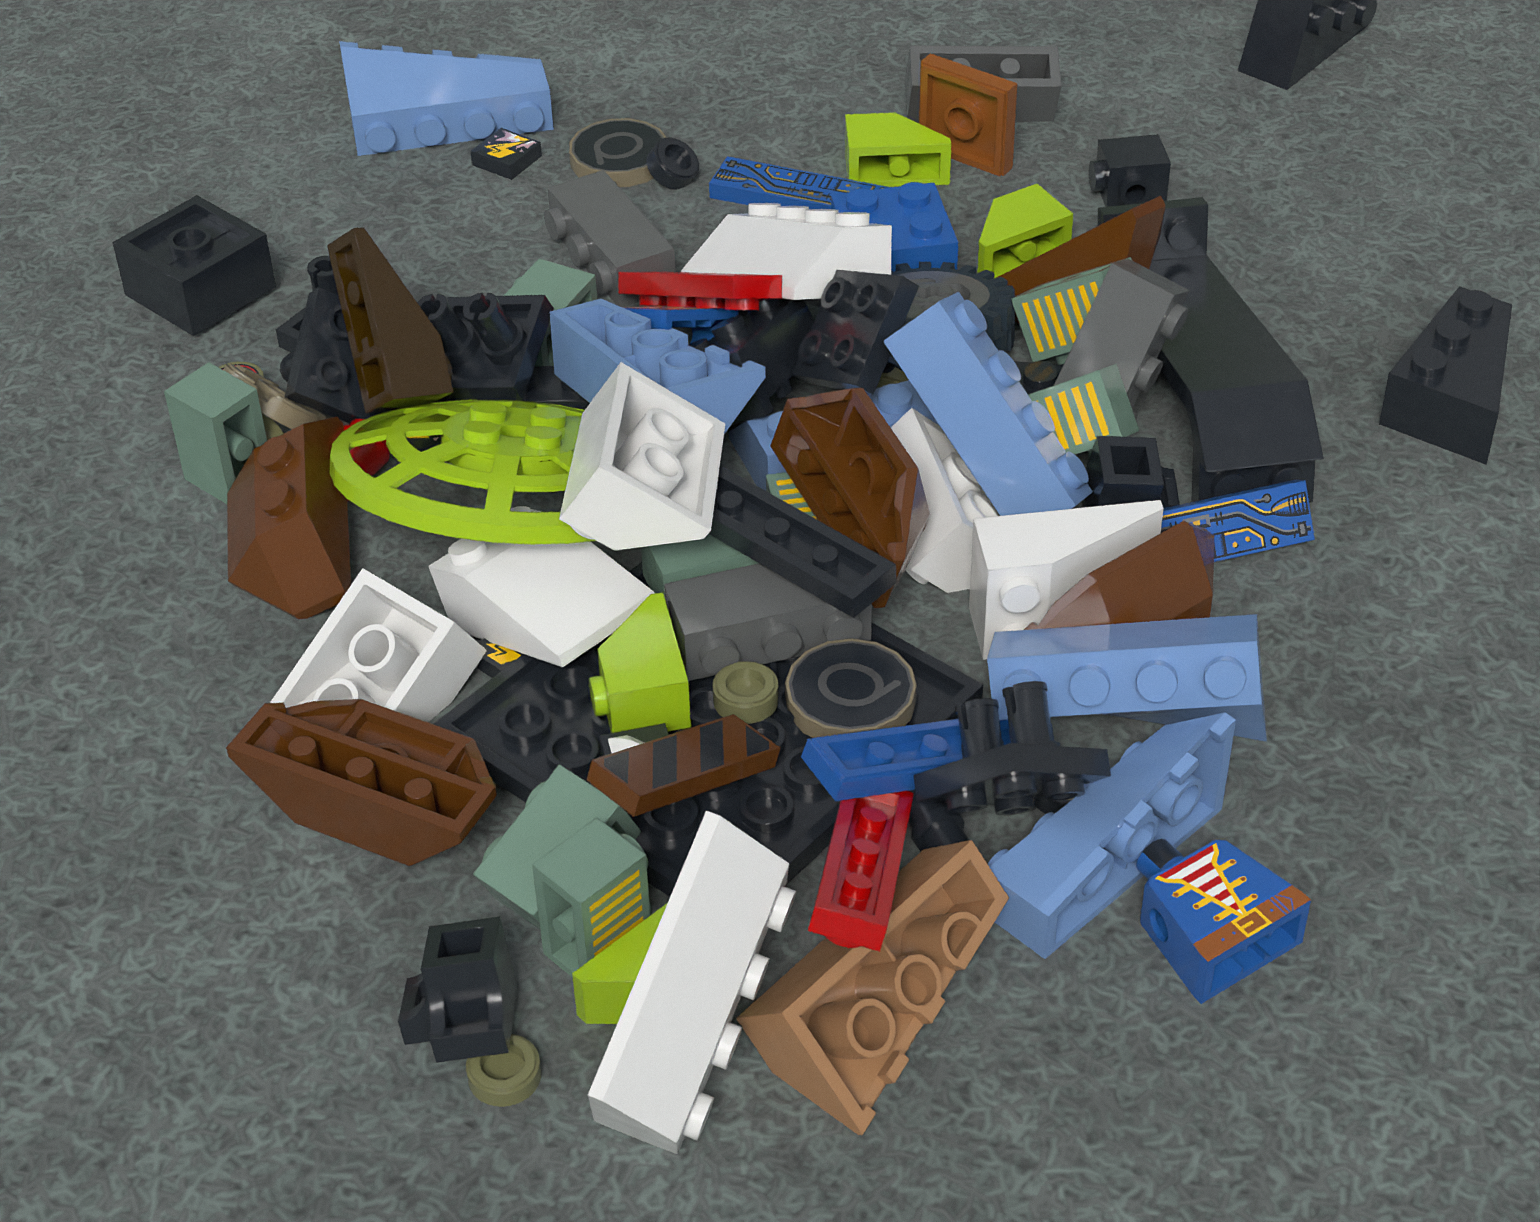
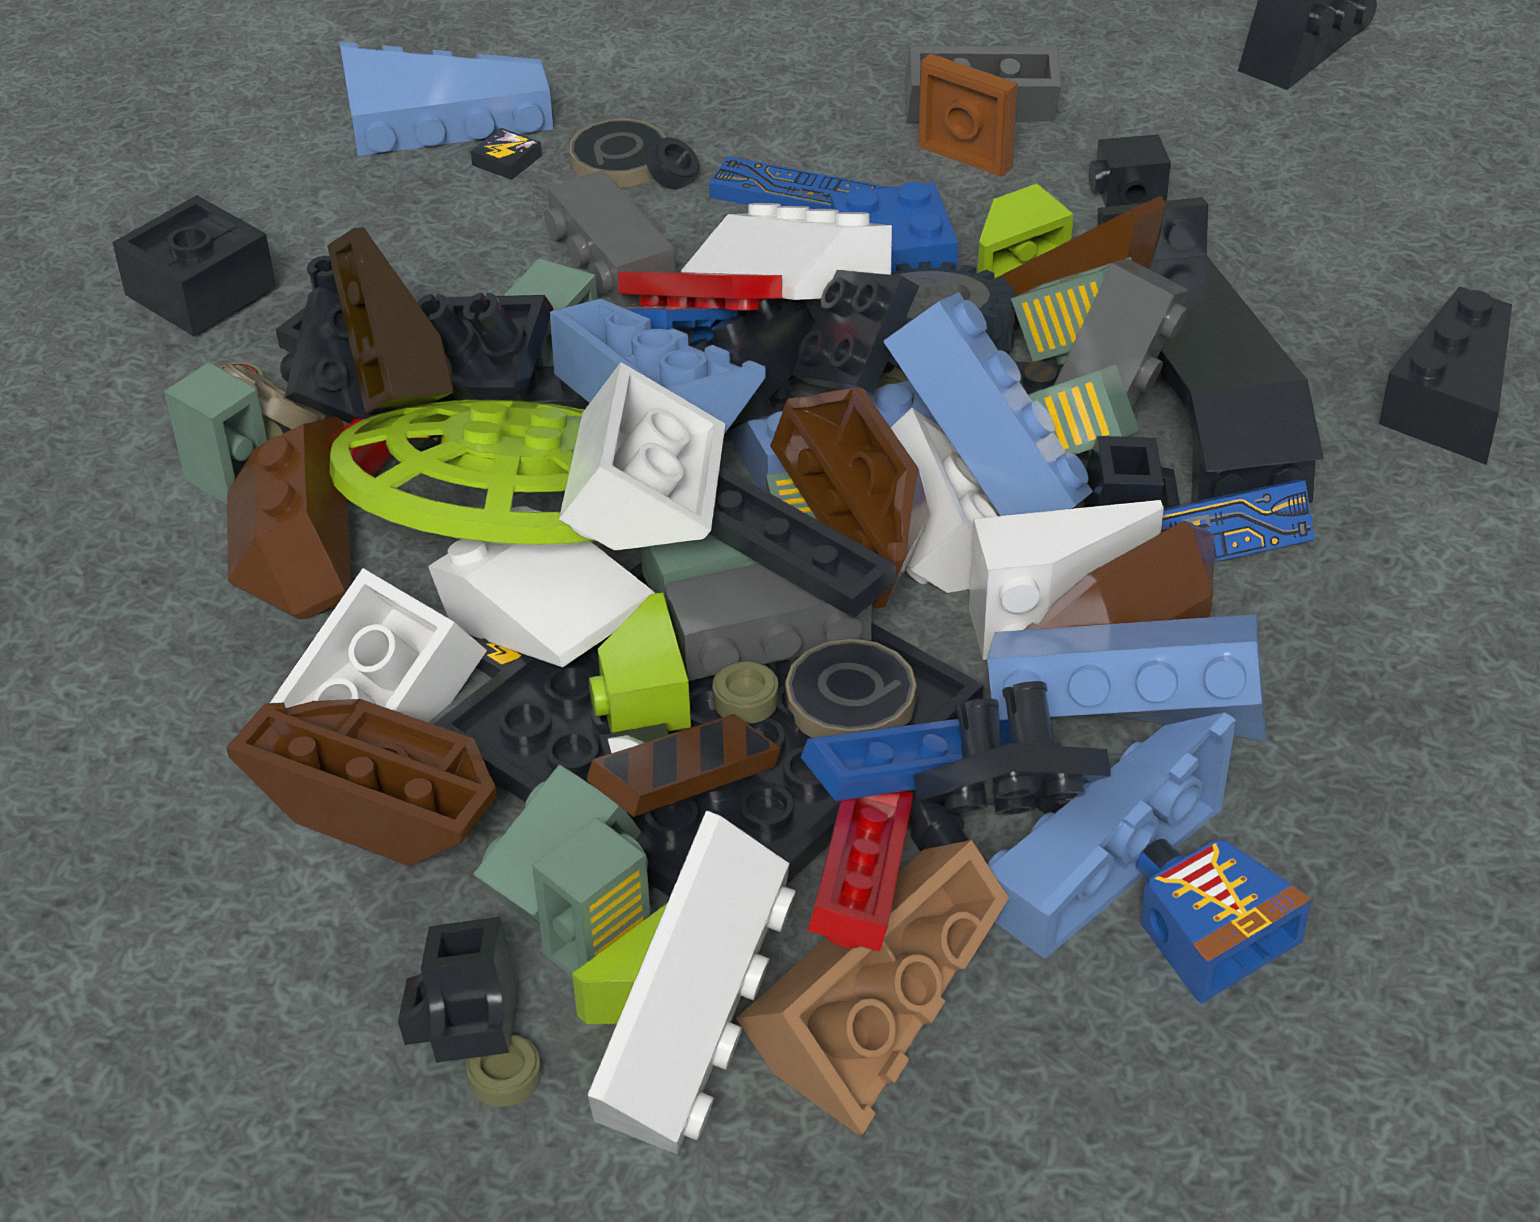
(895, 151): lime slope -> none

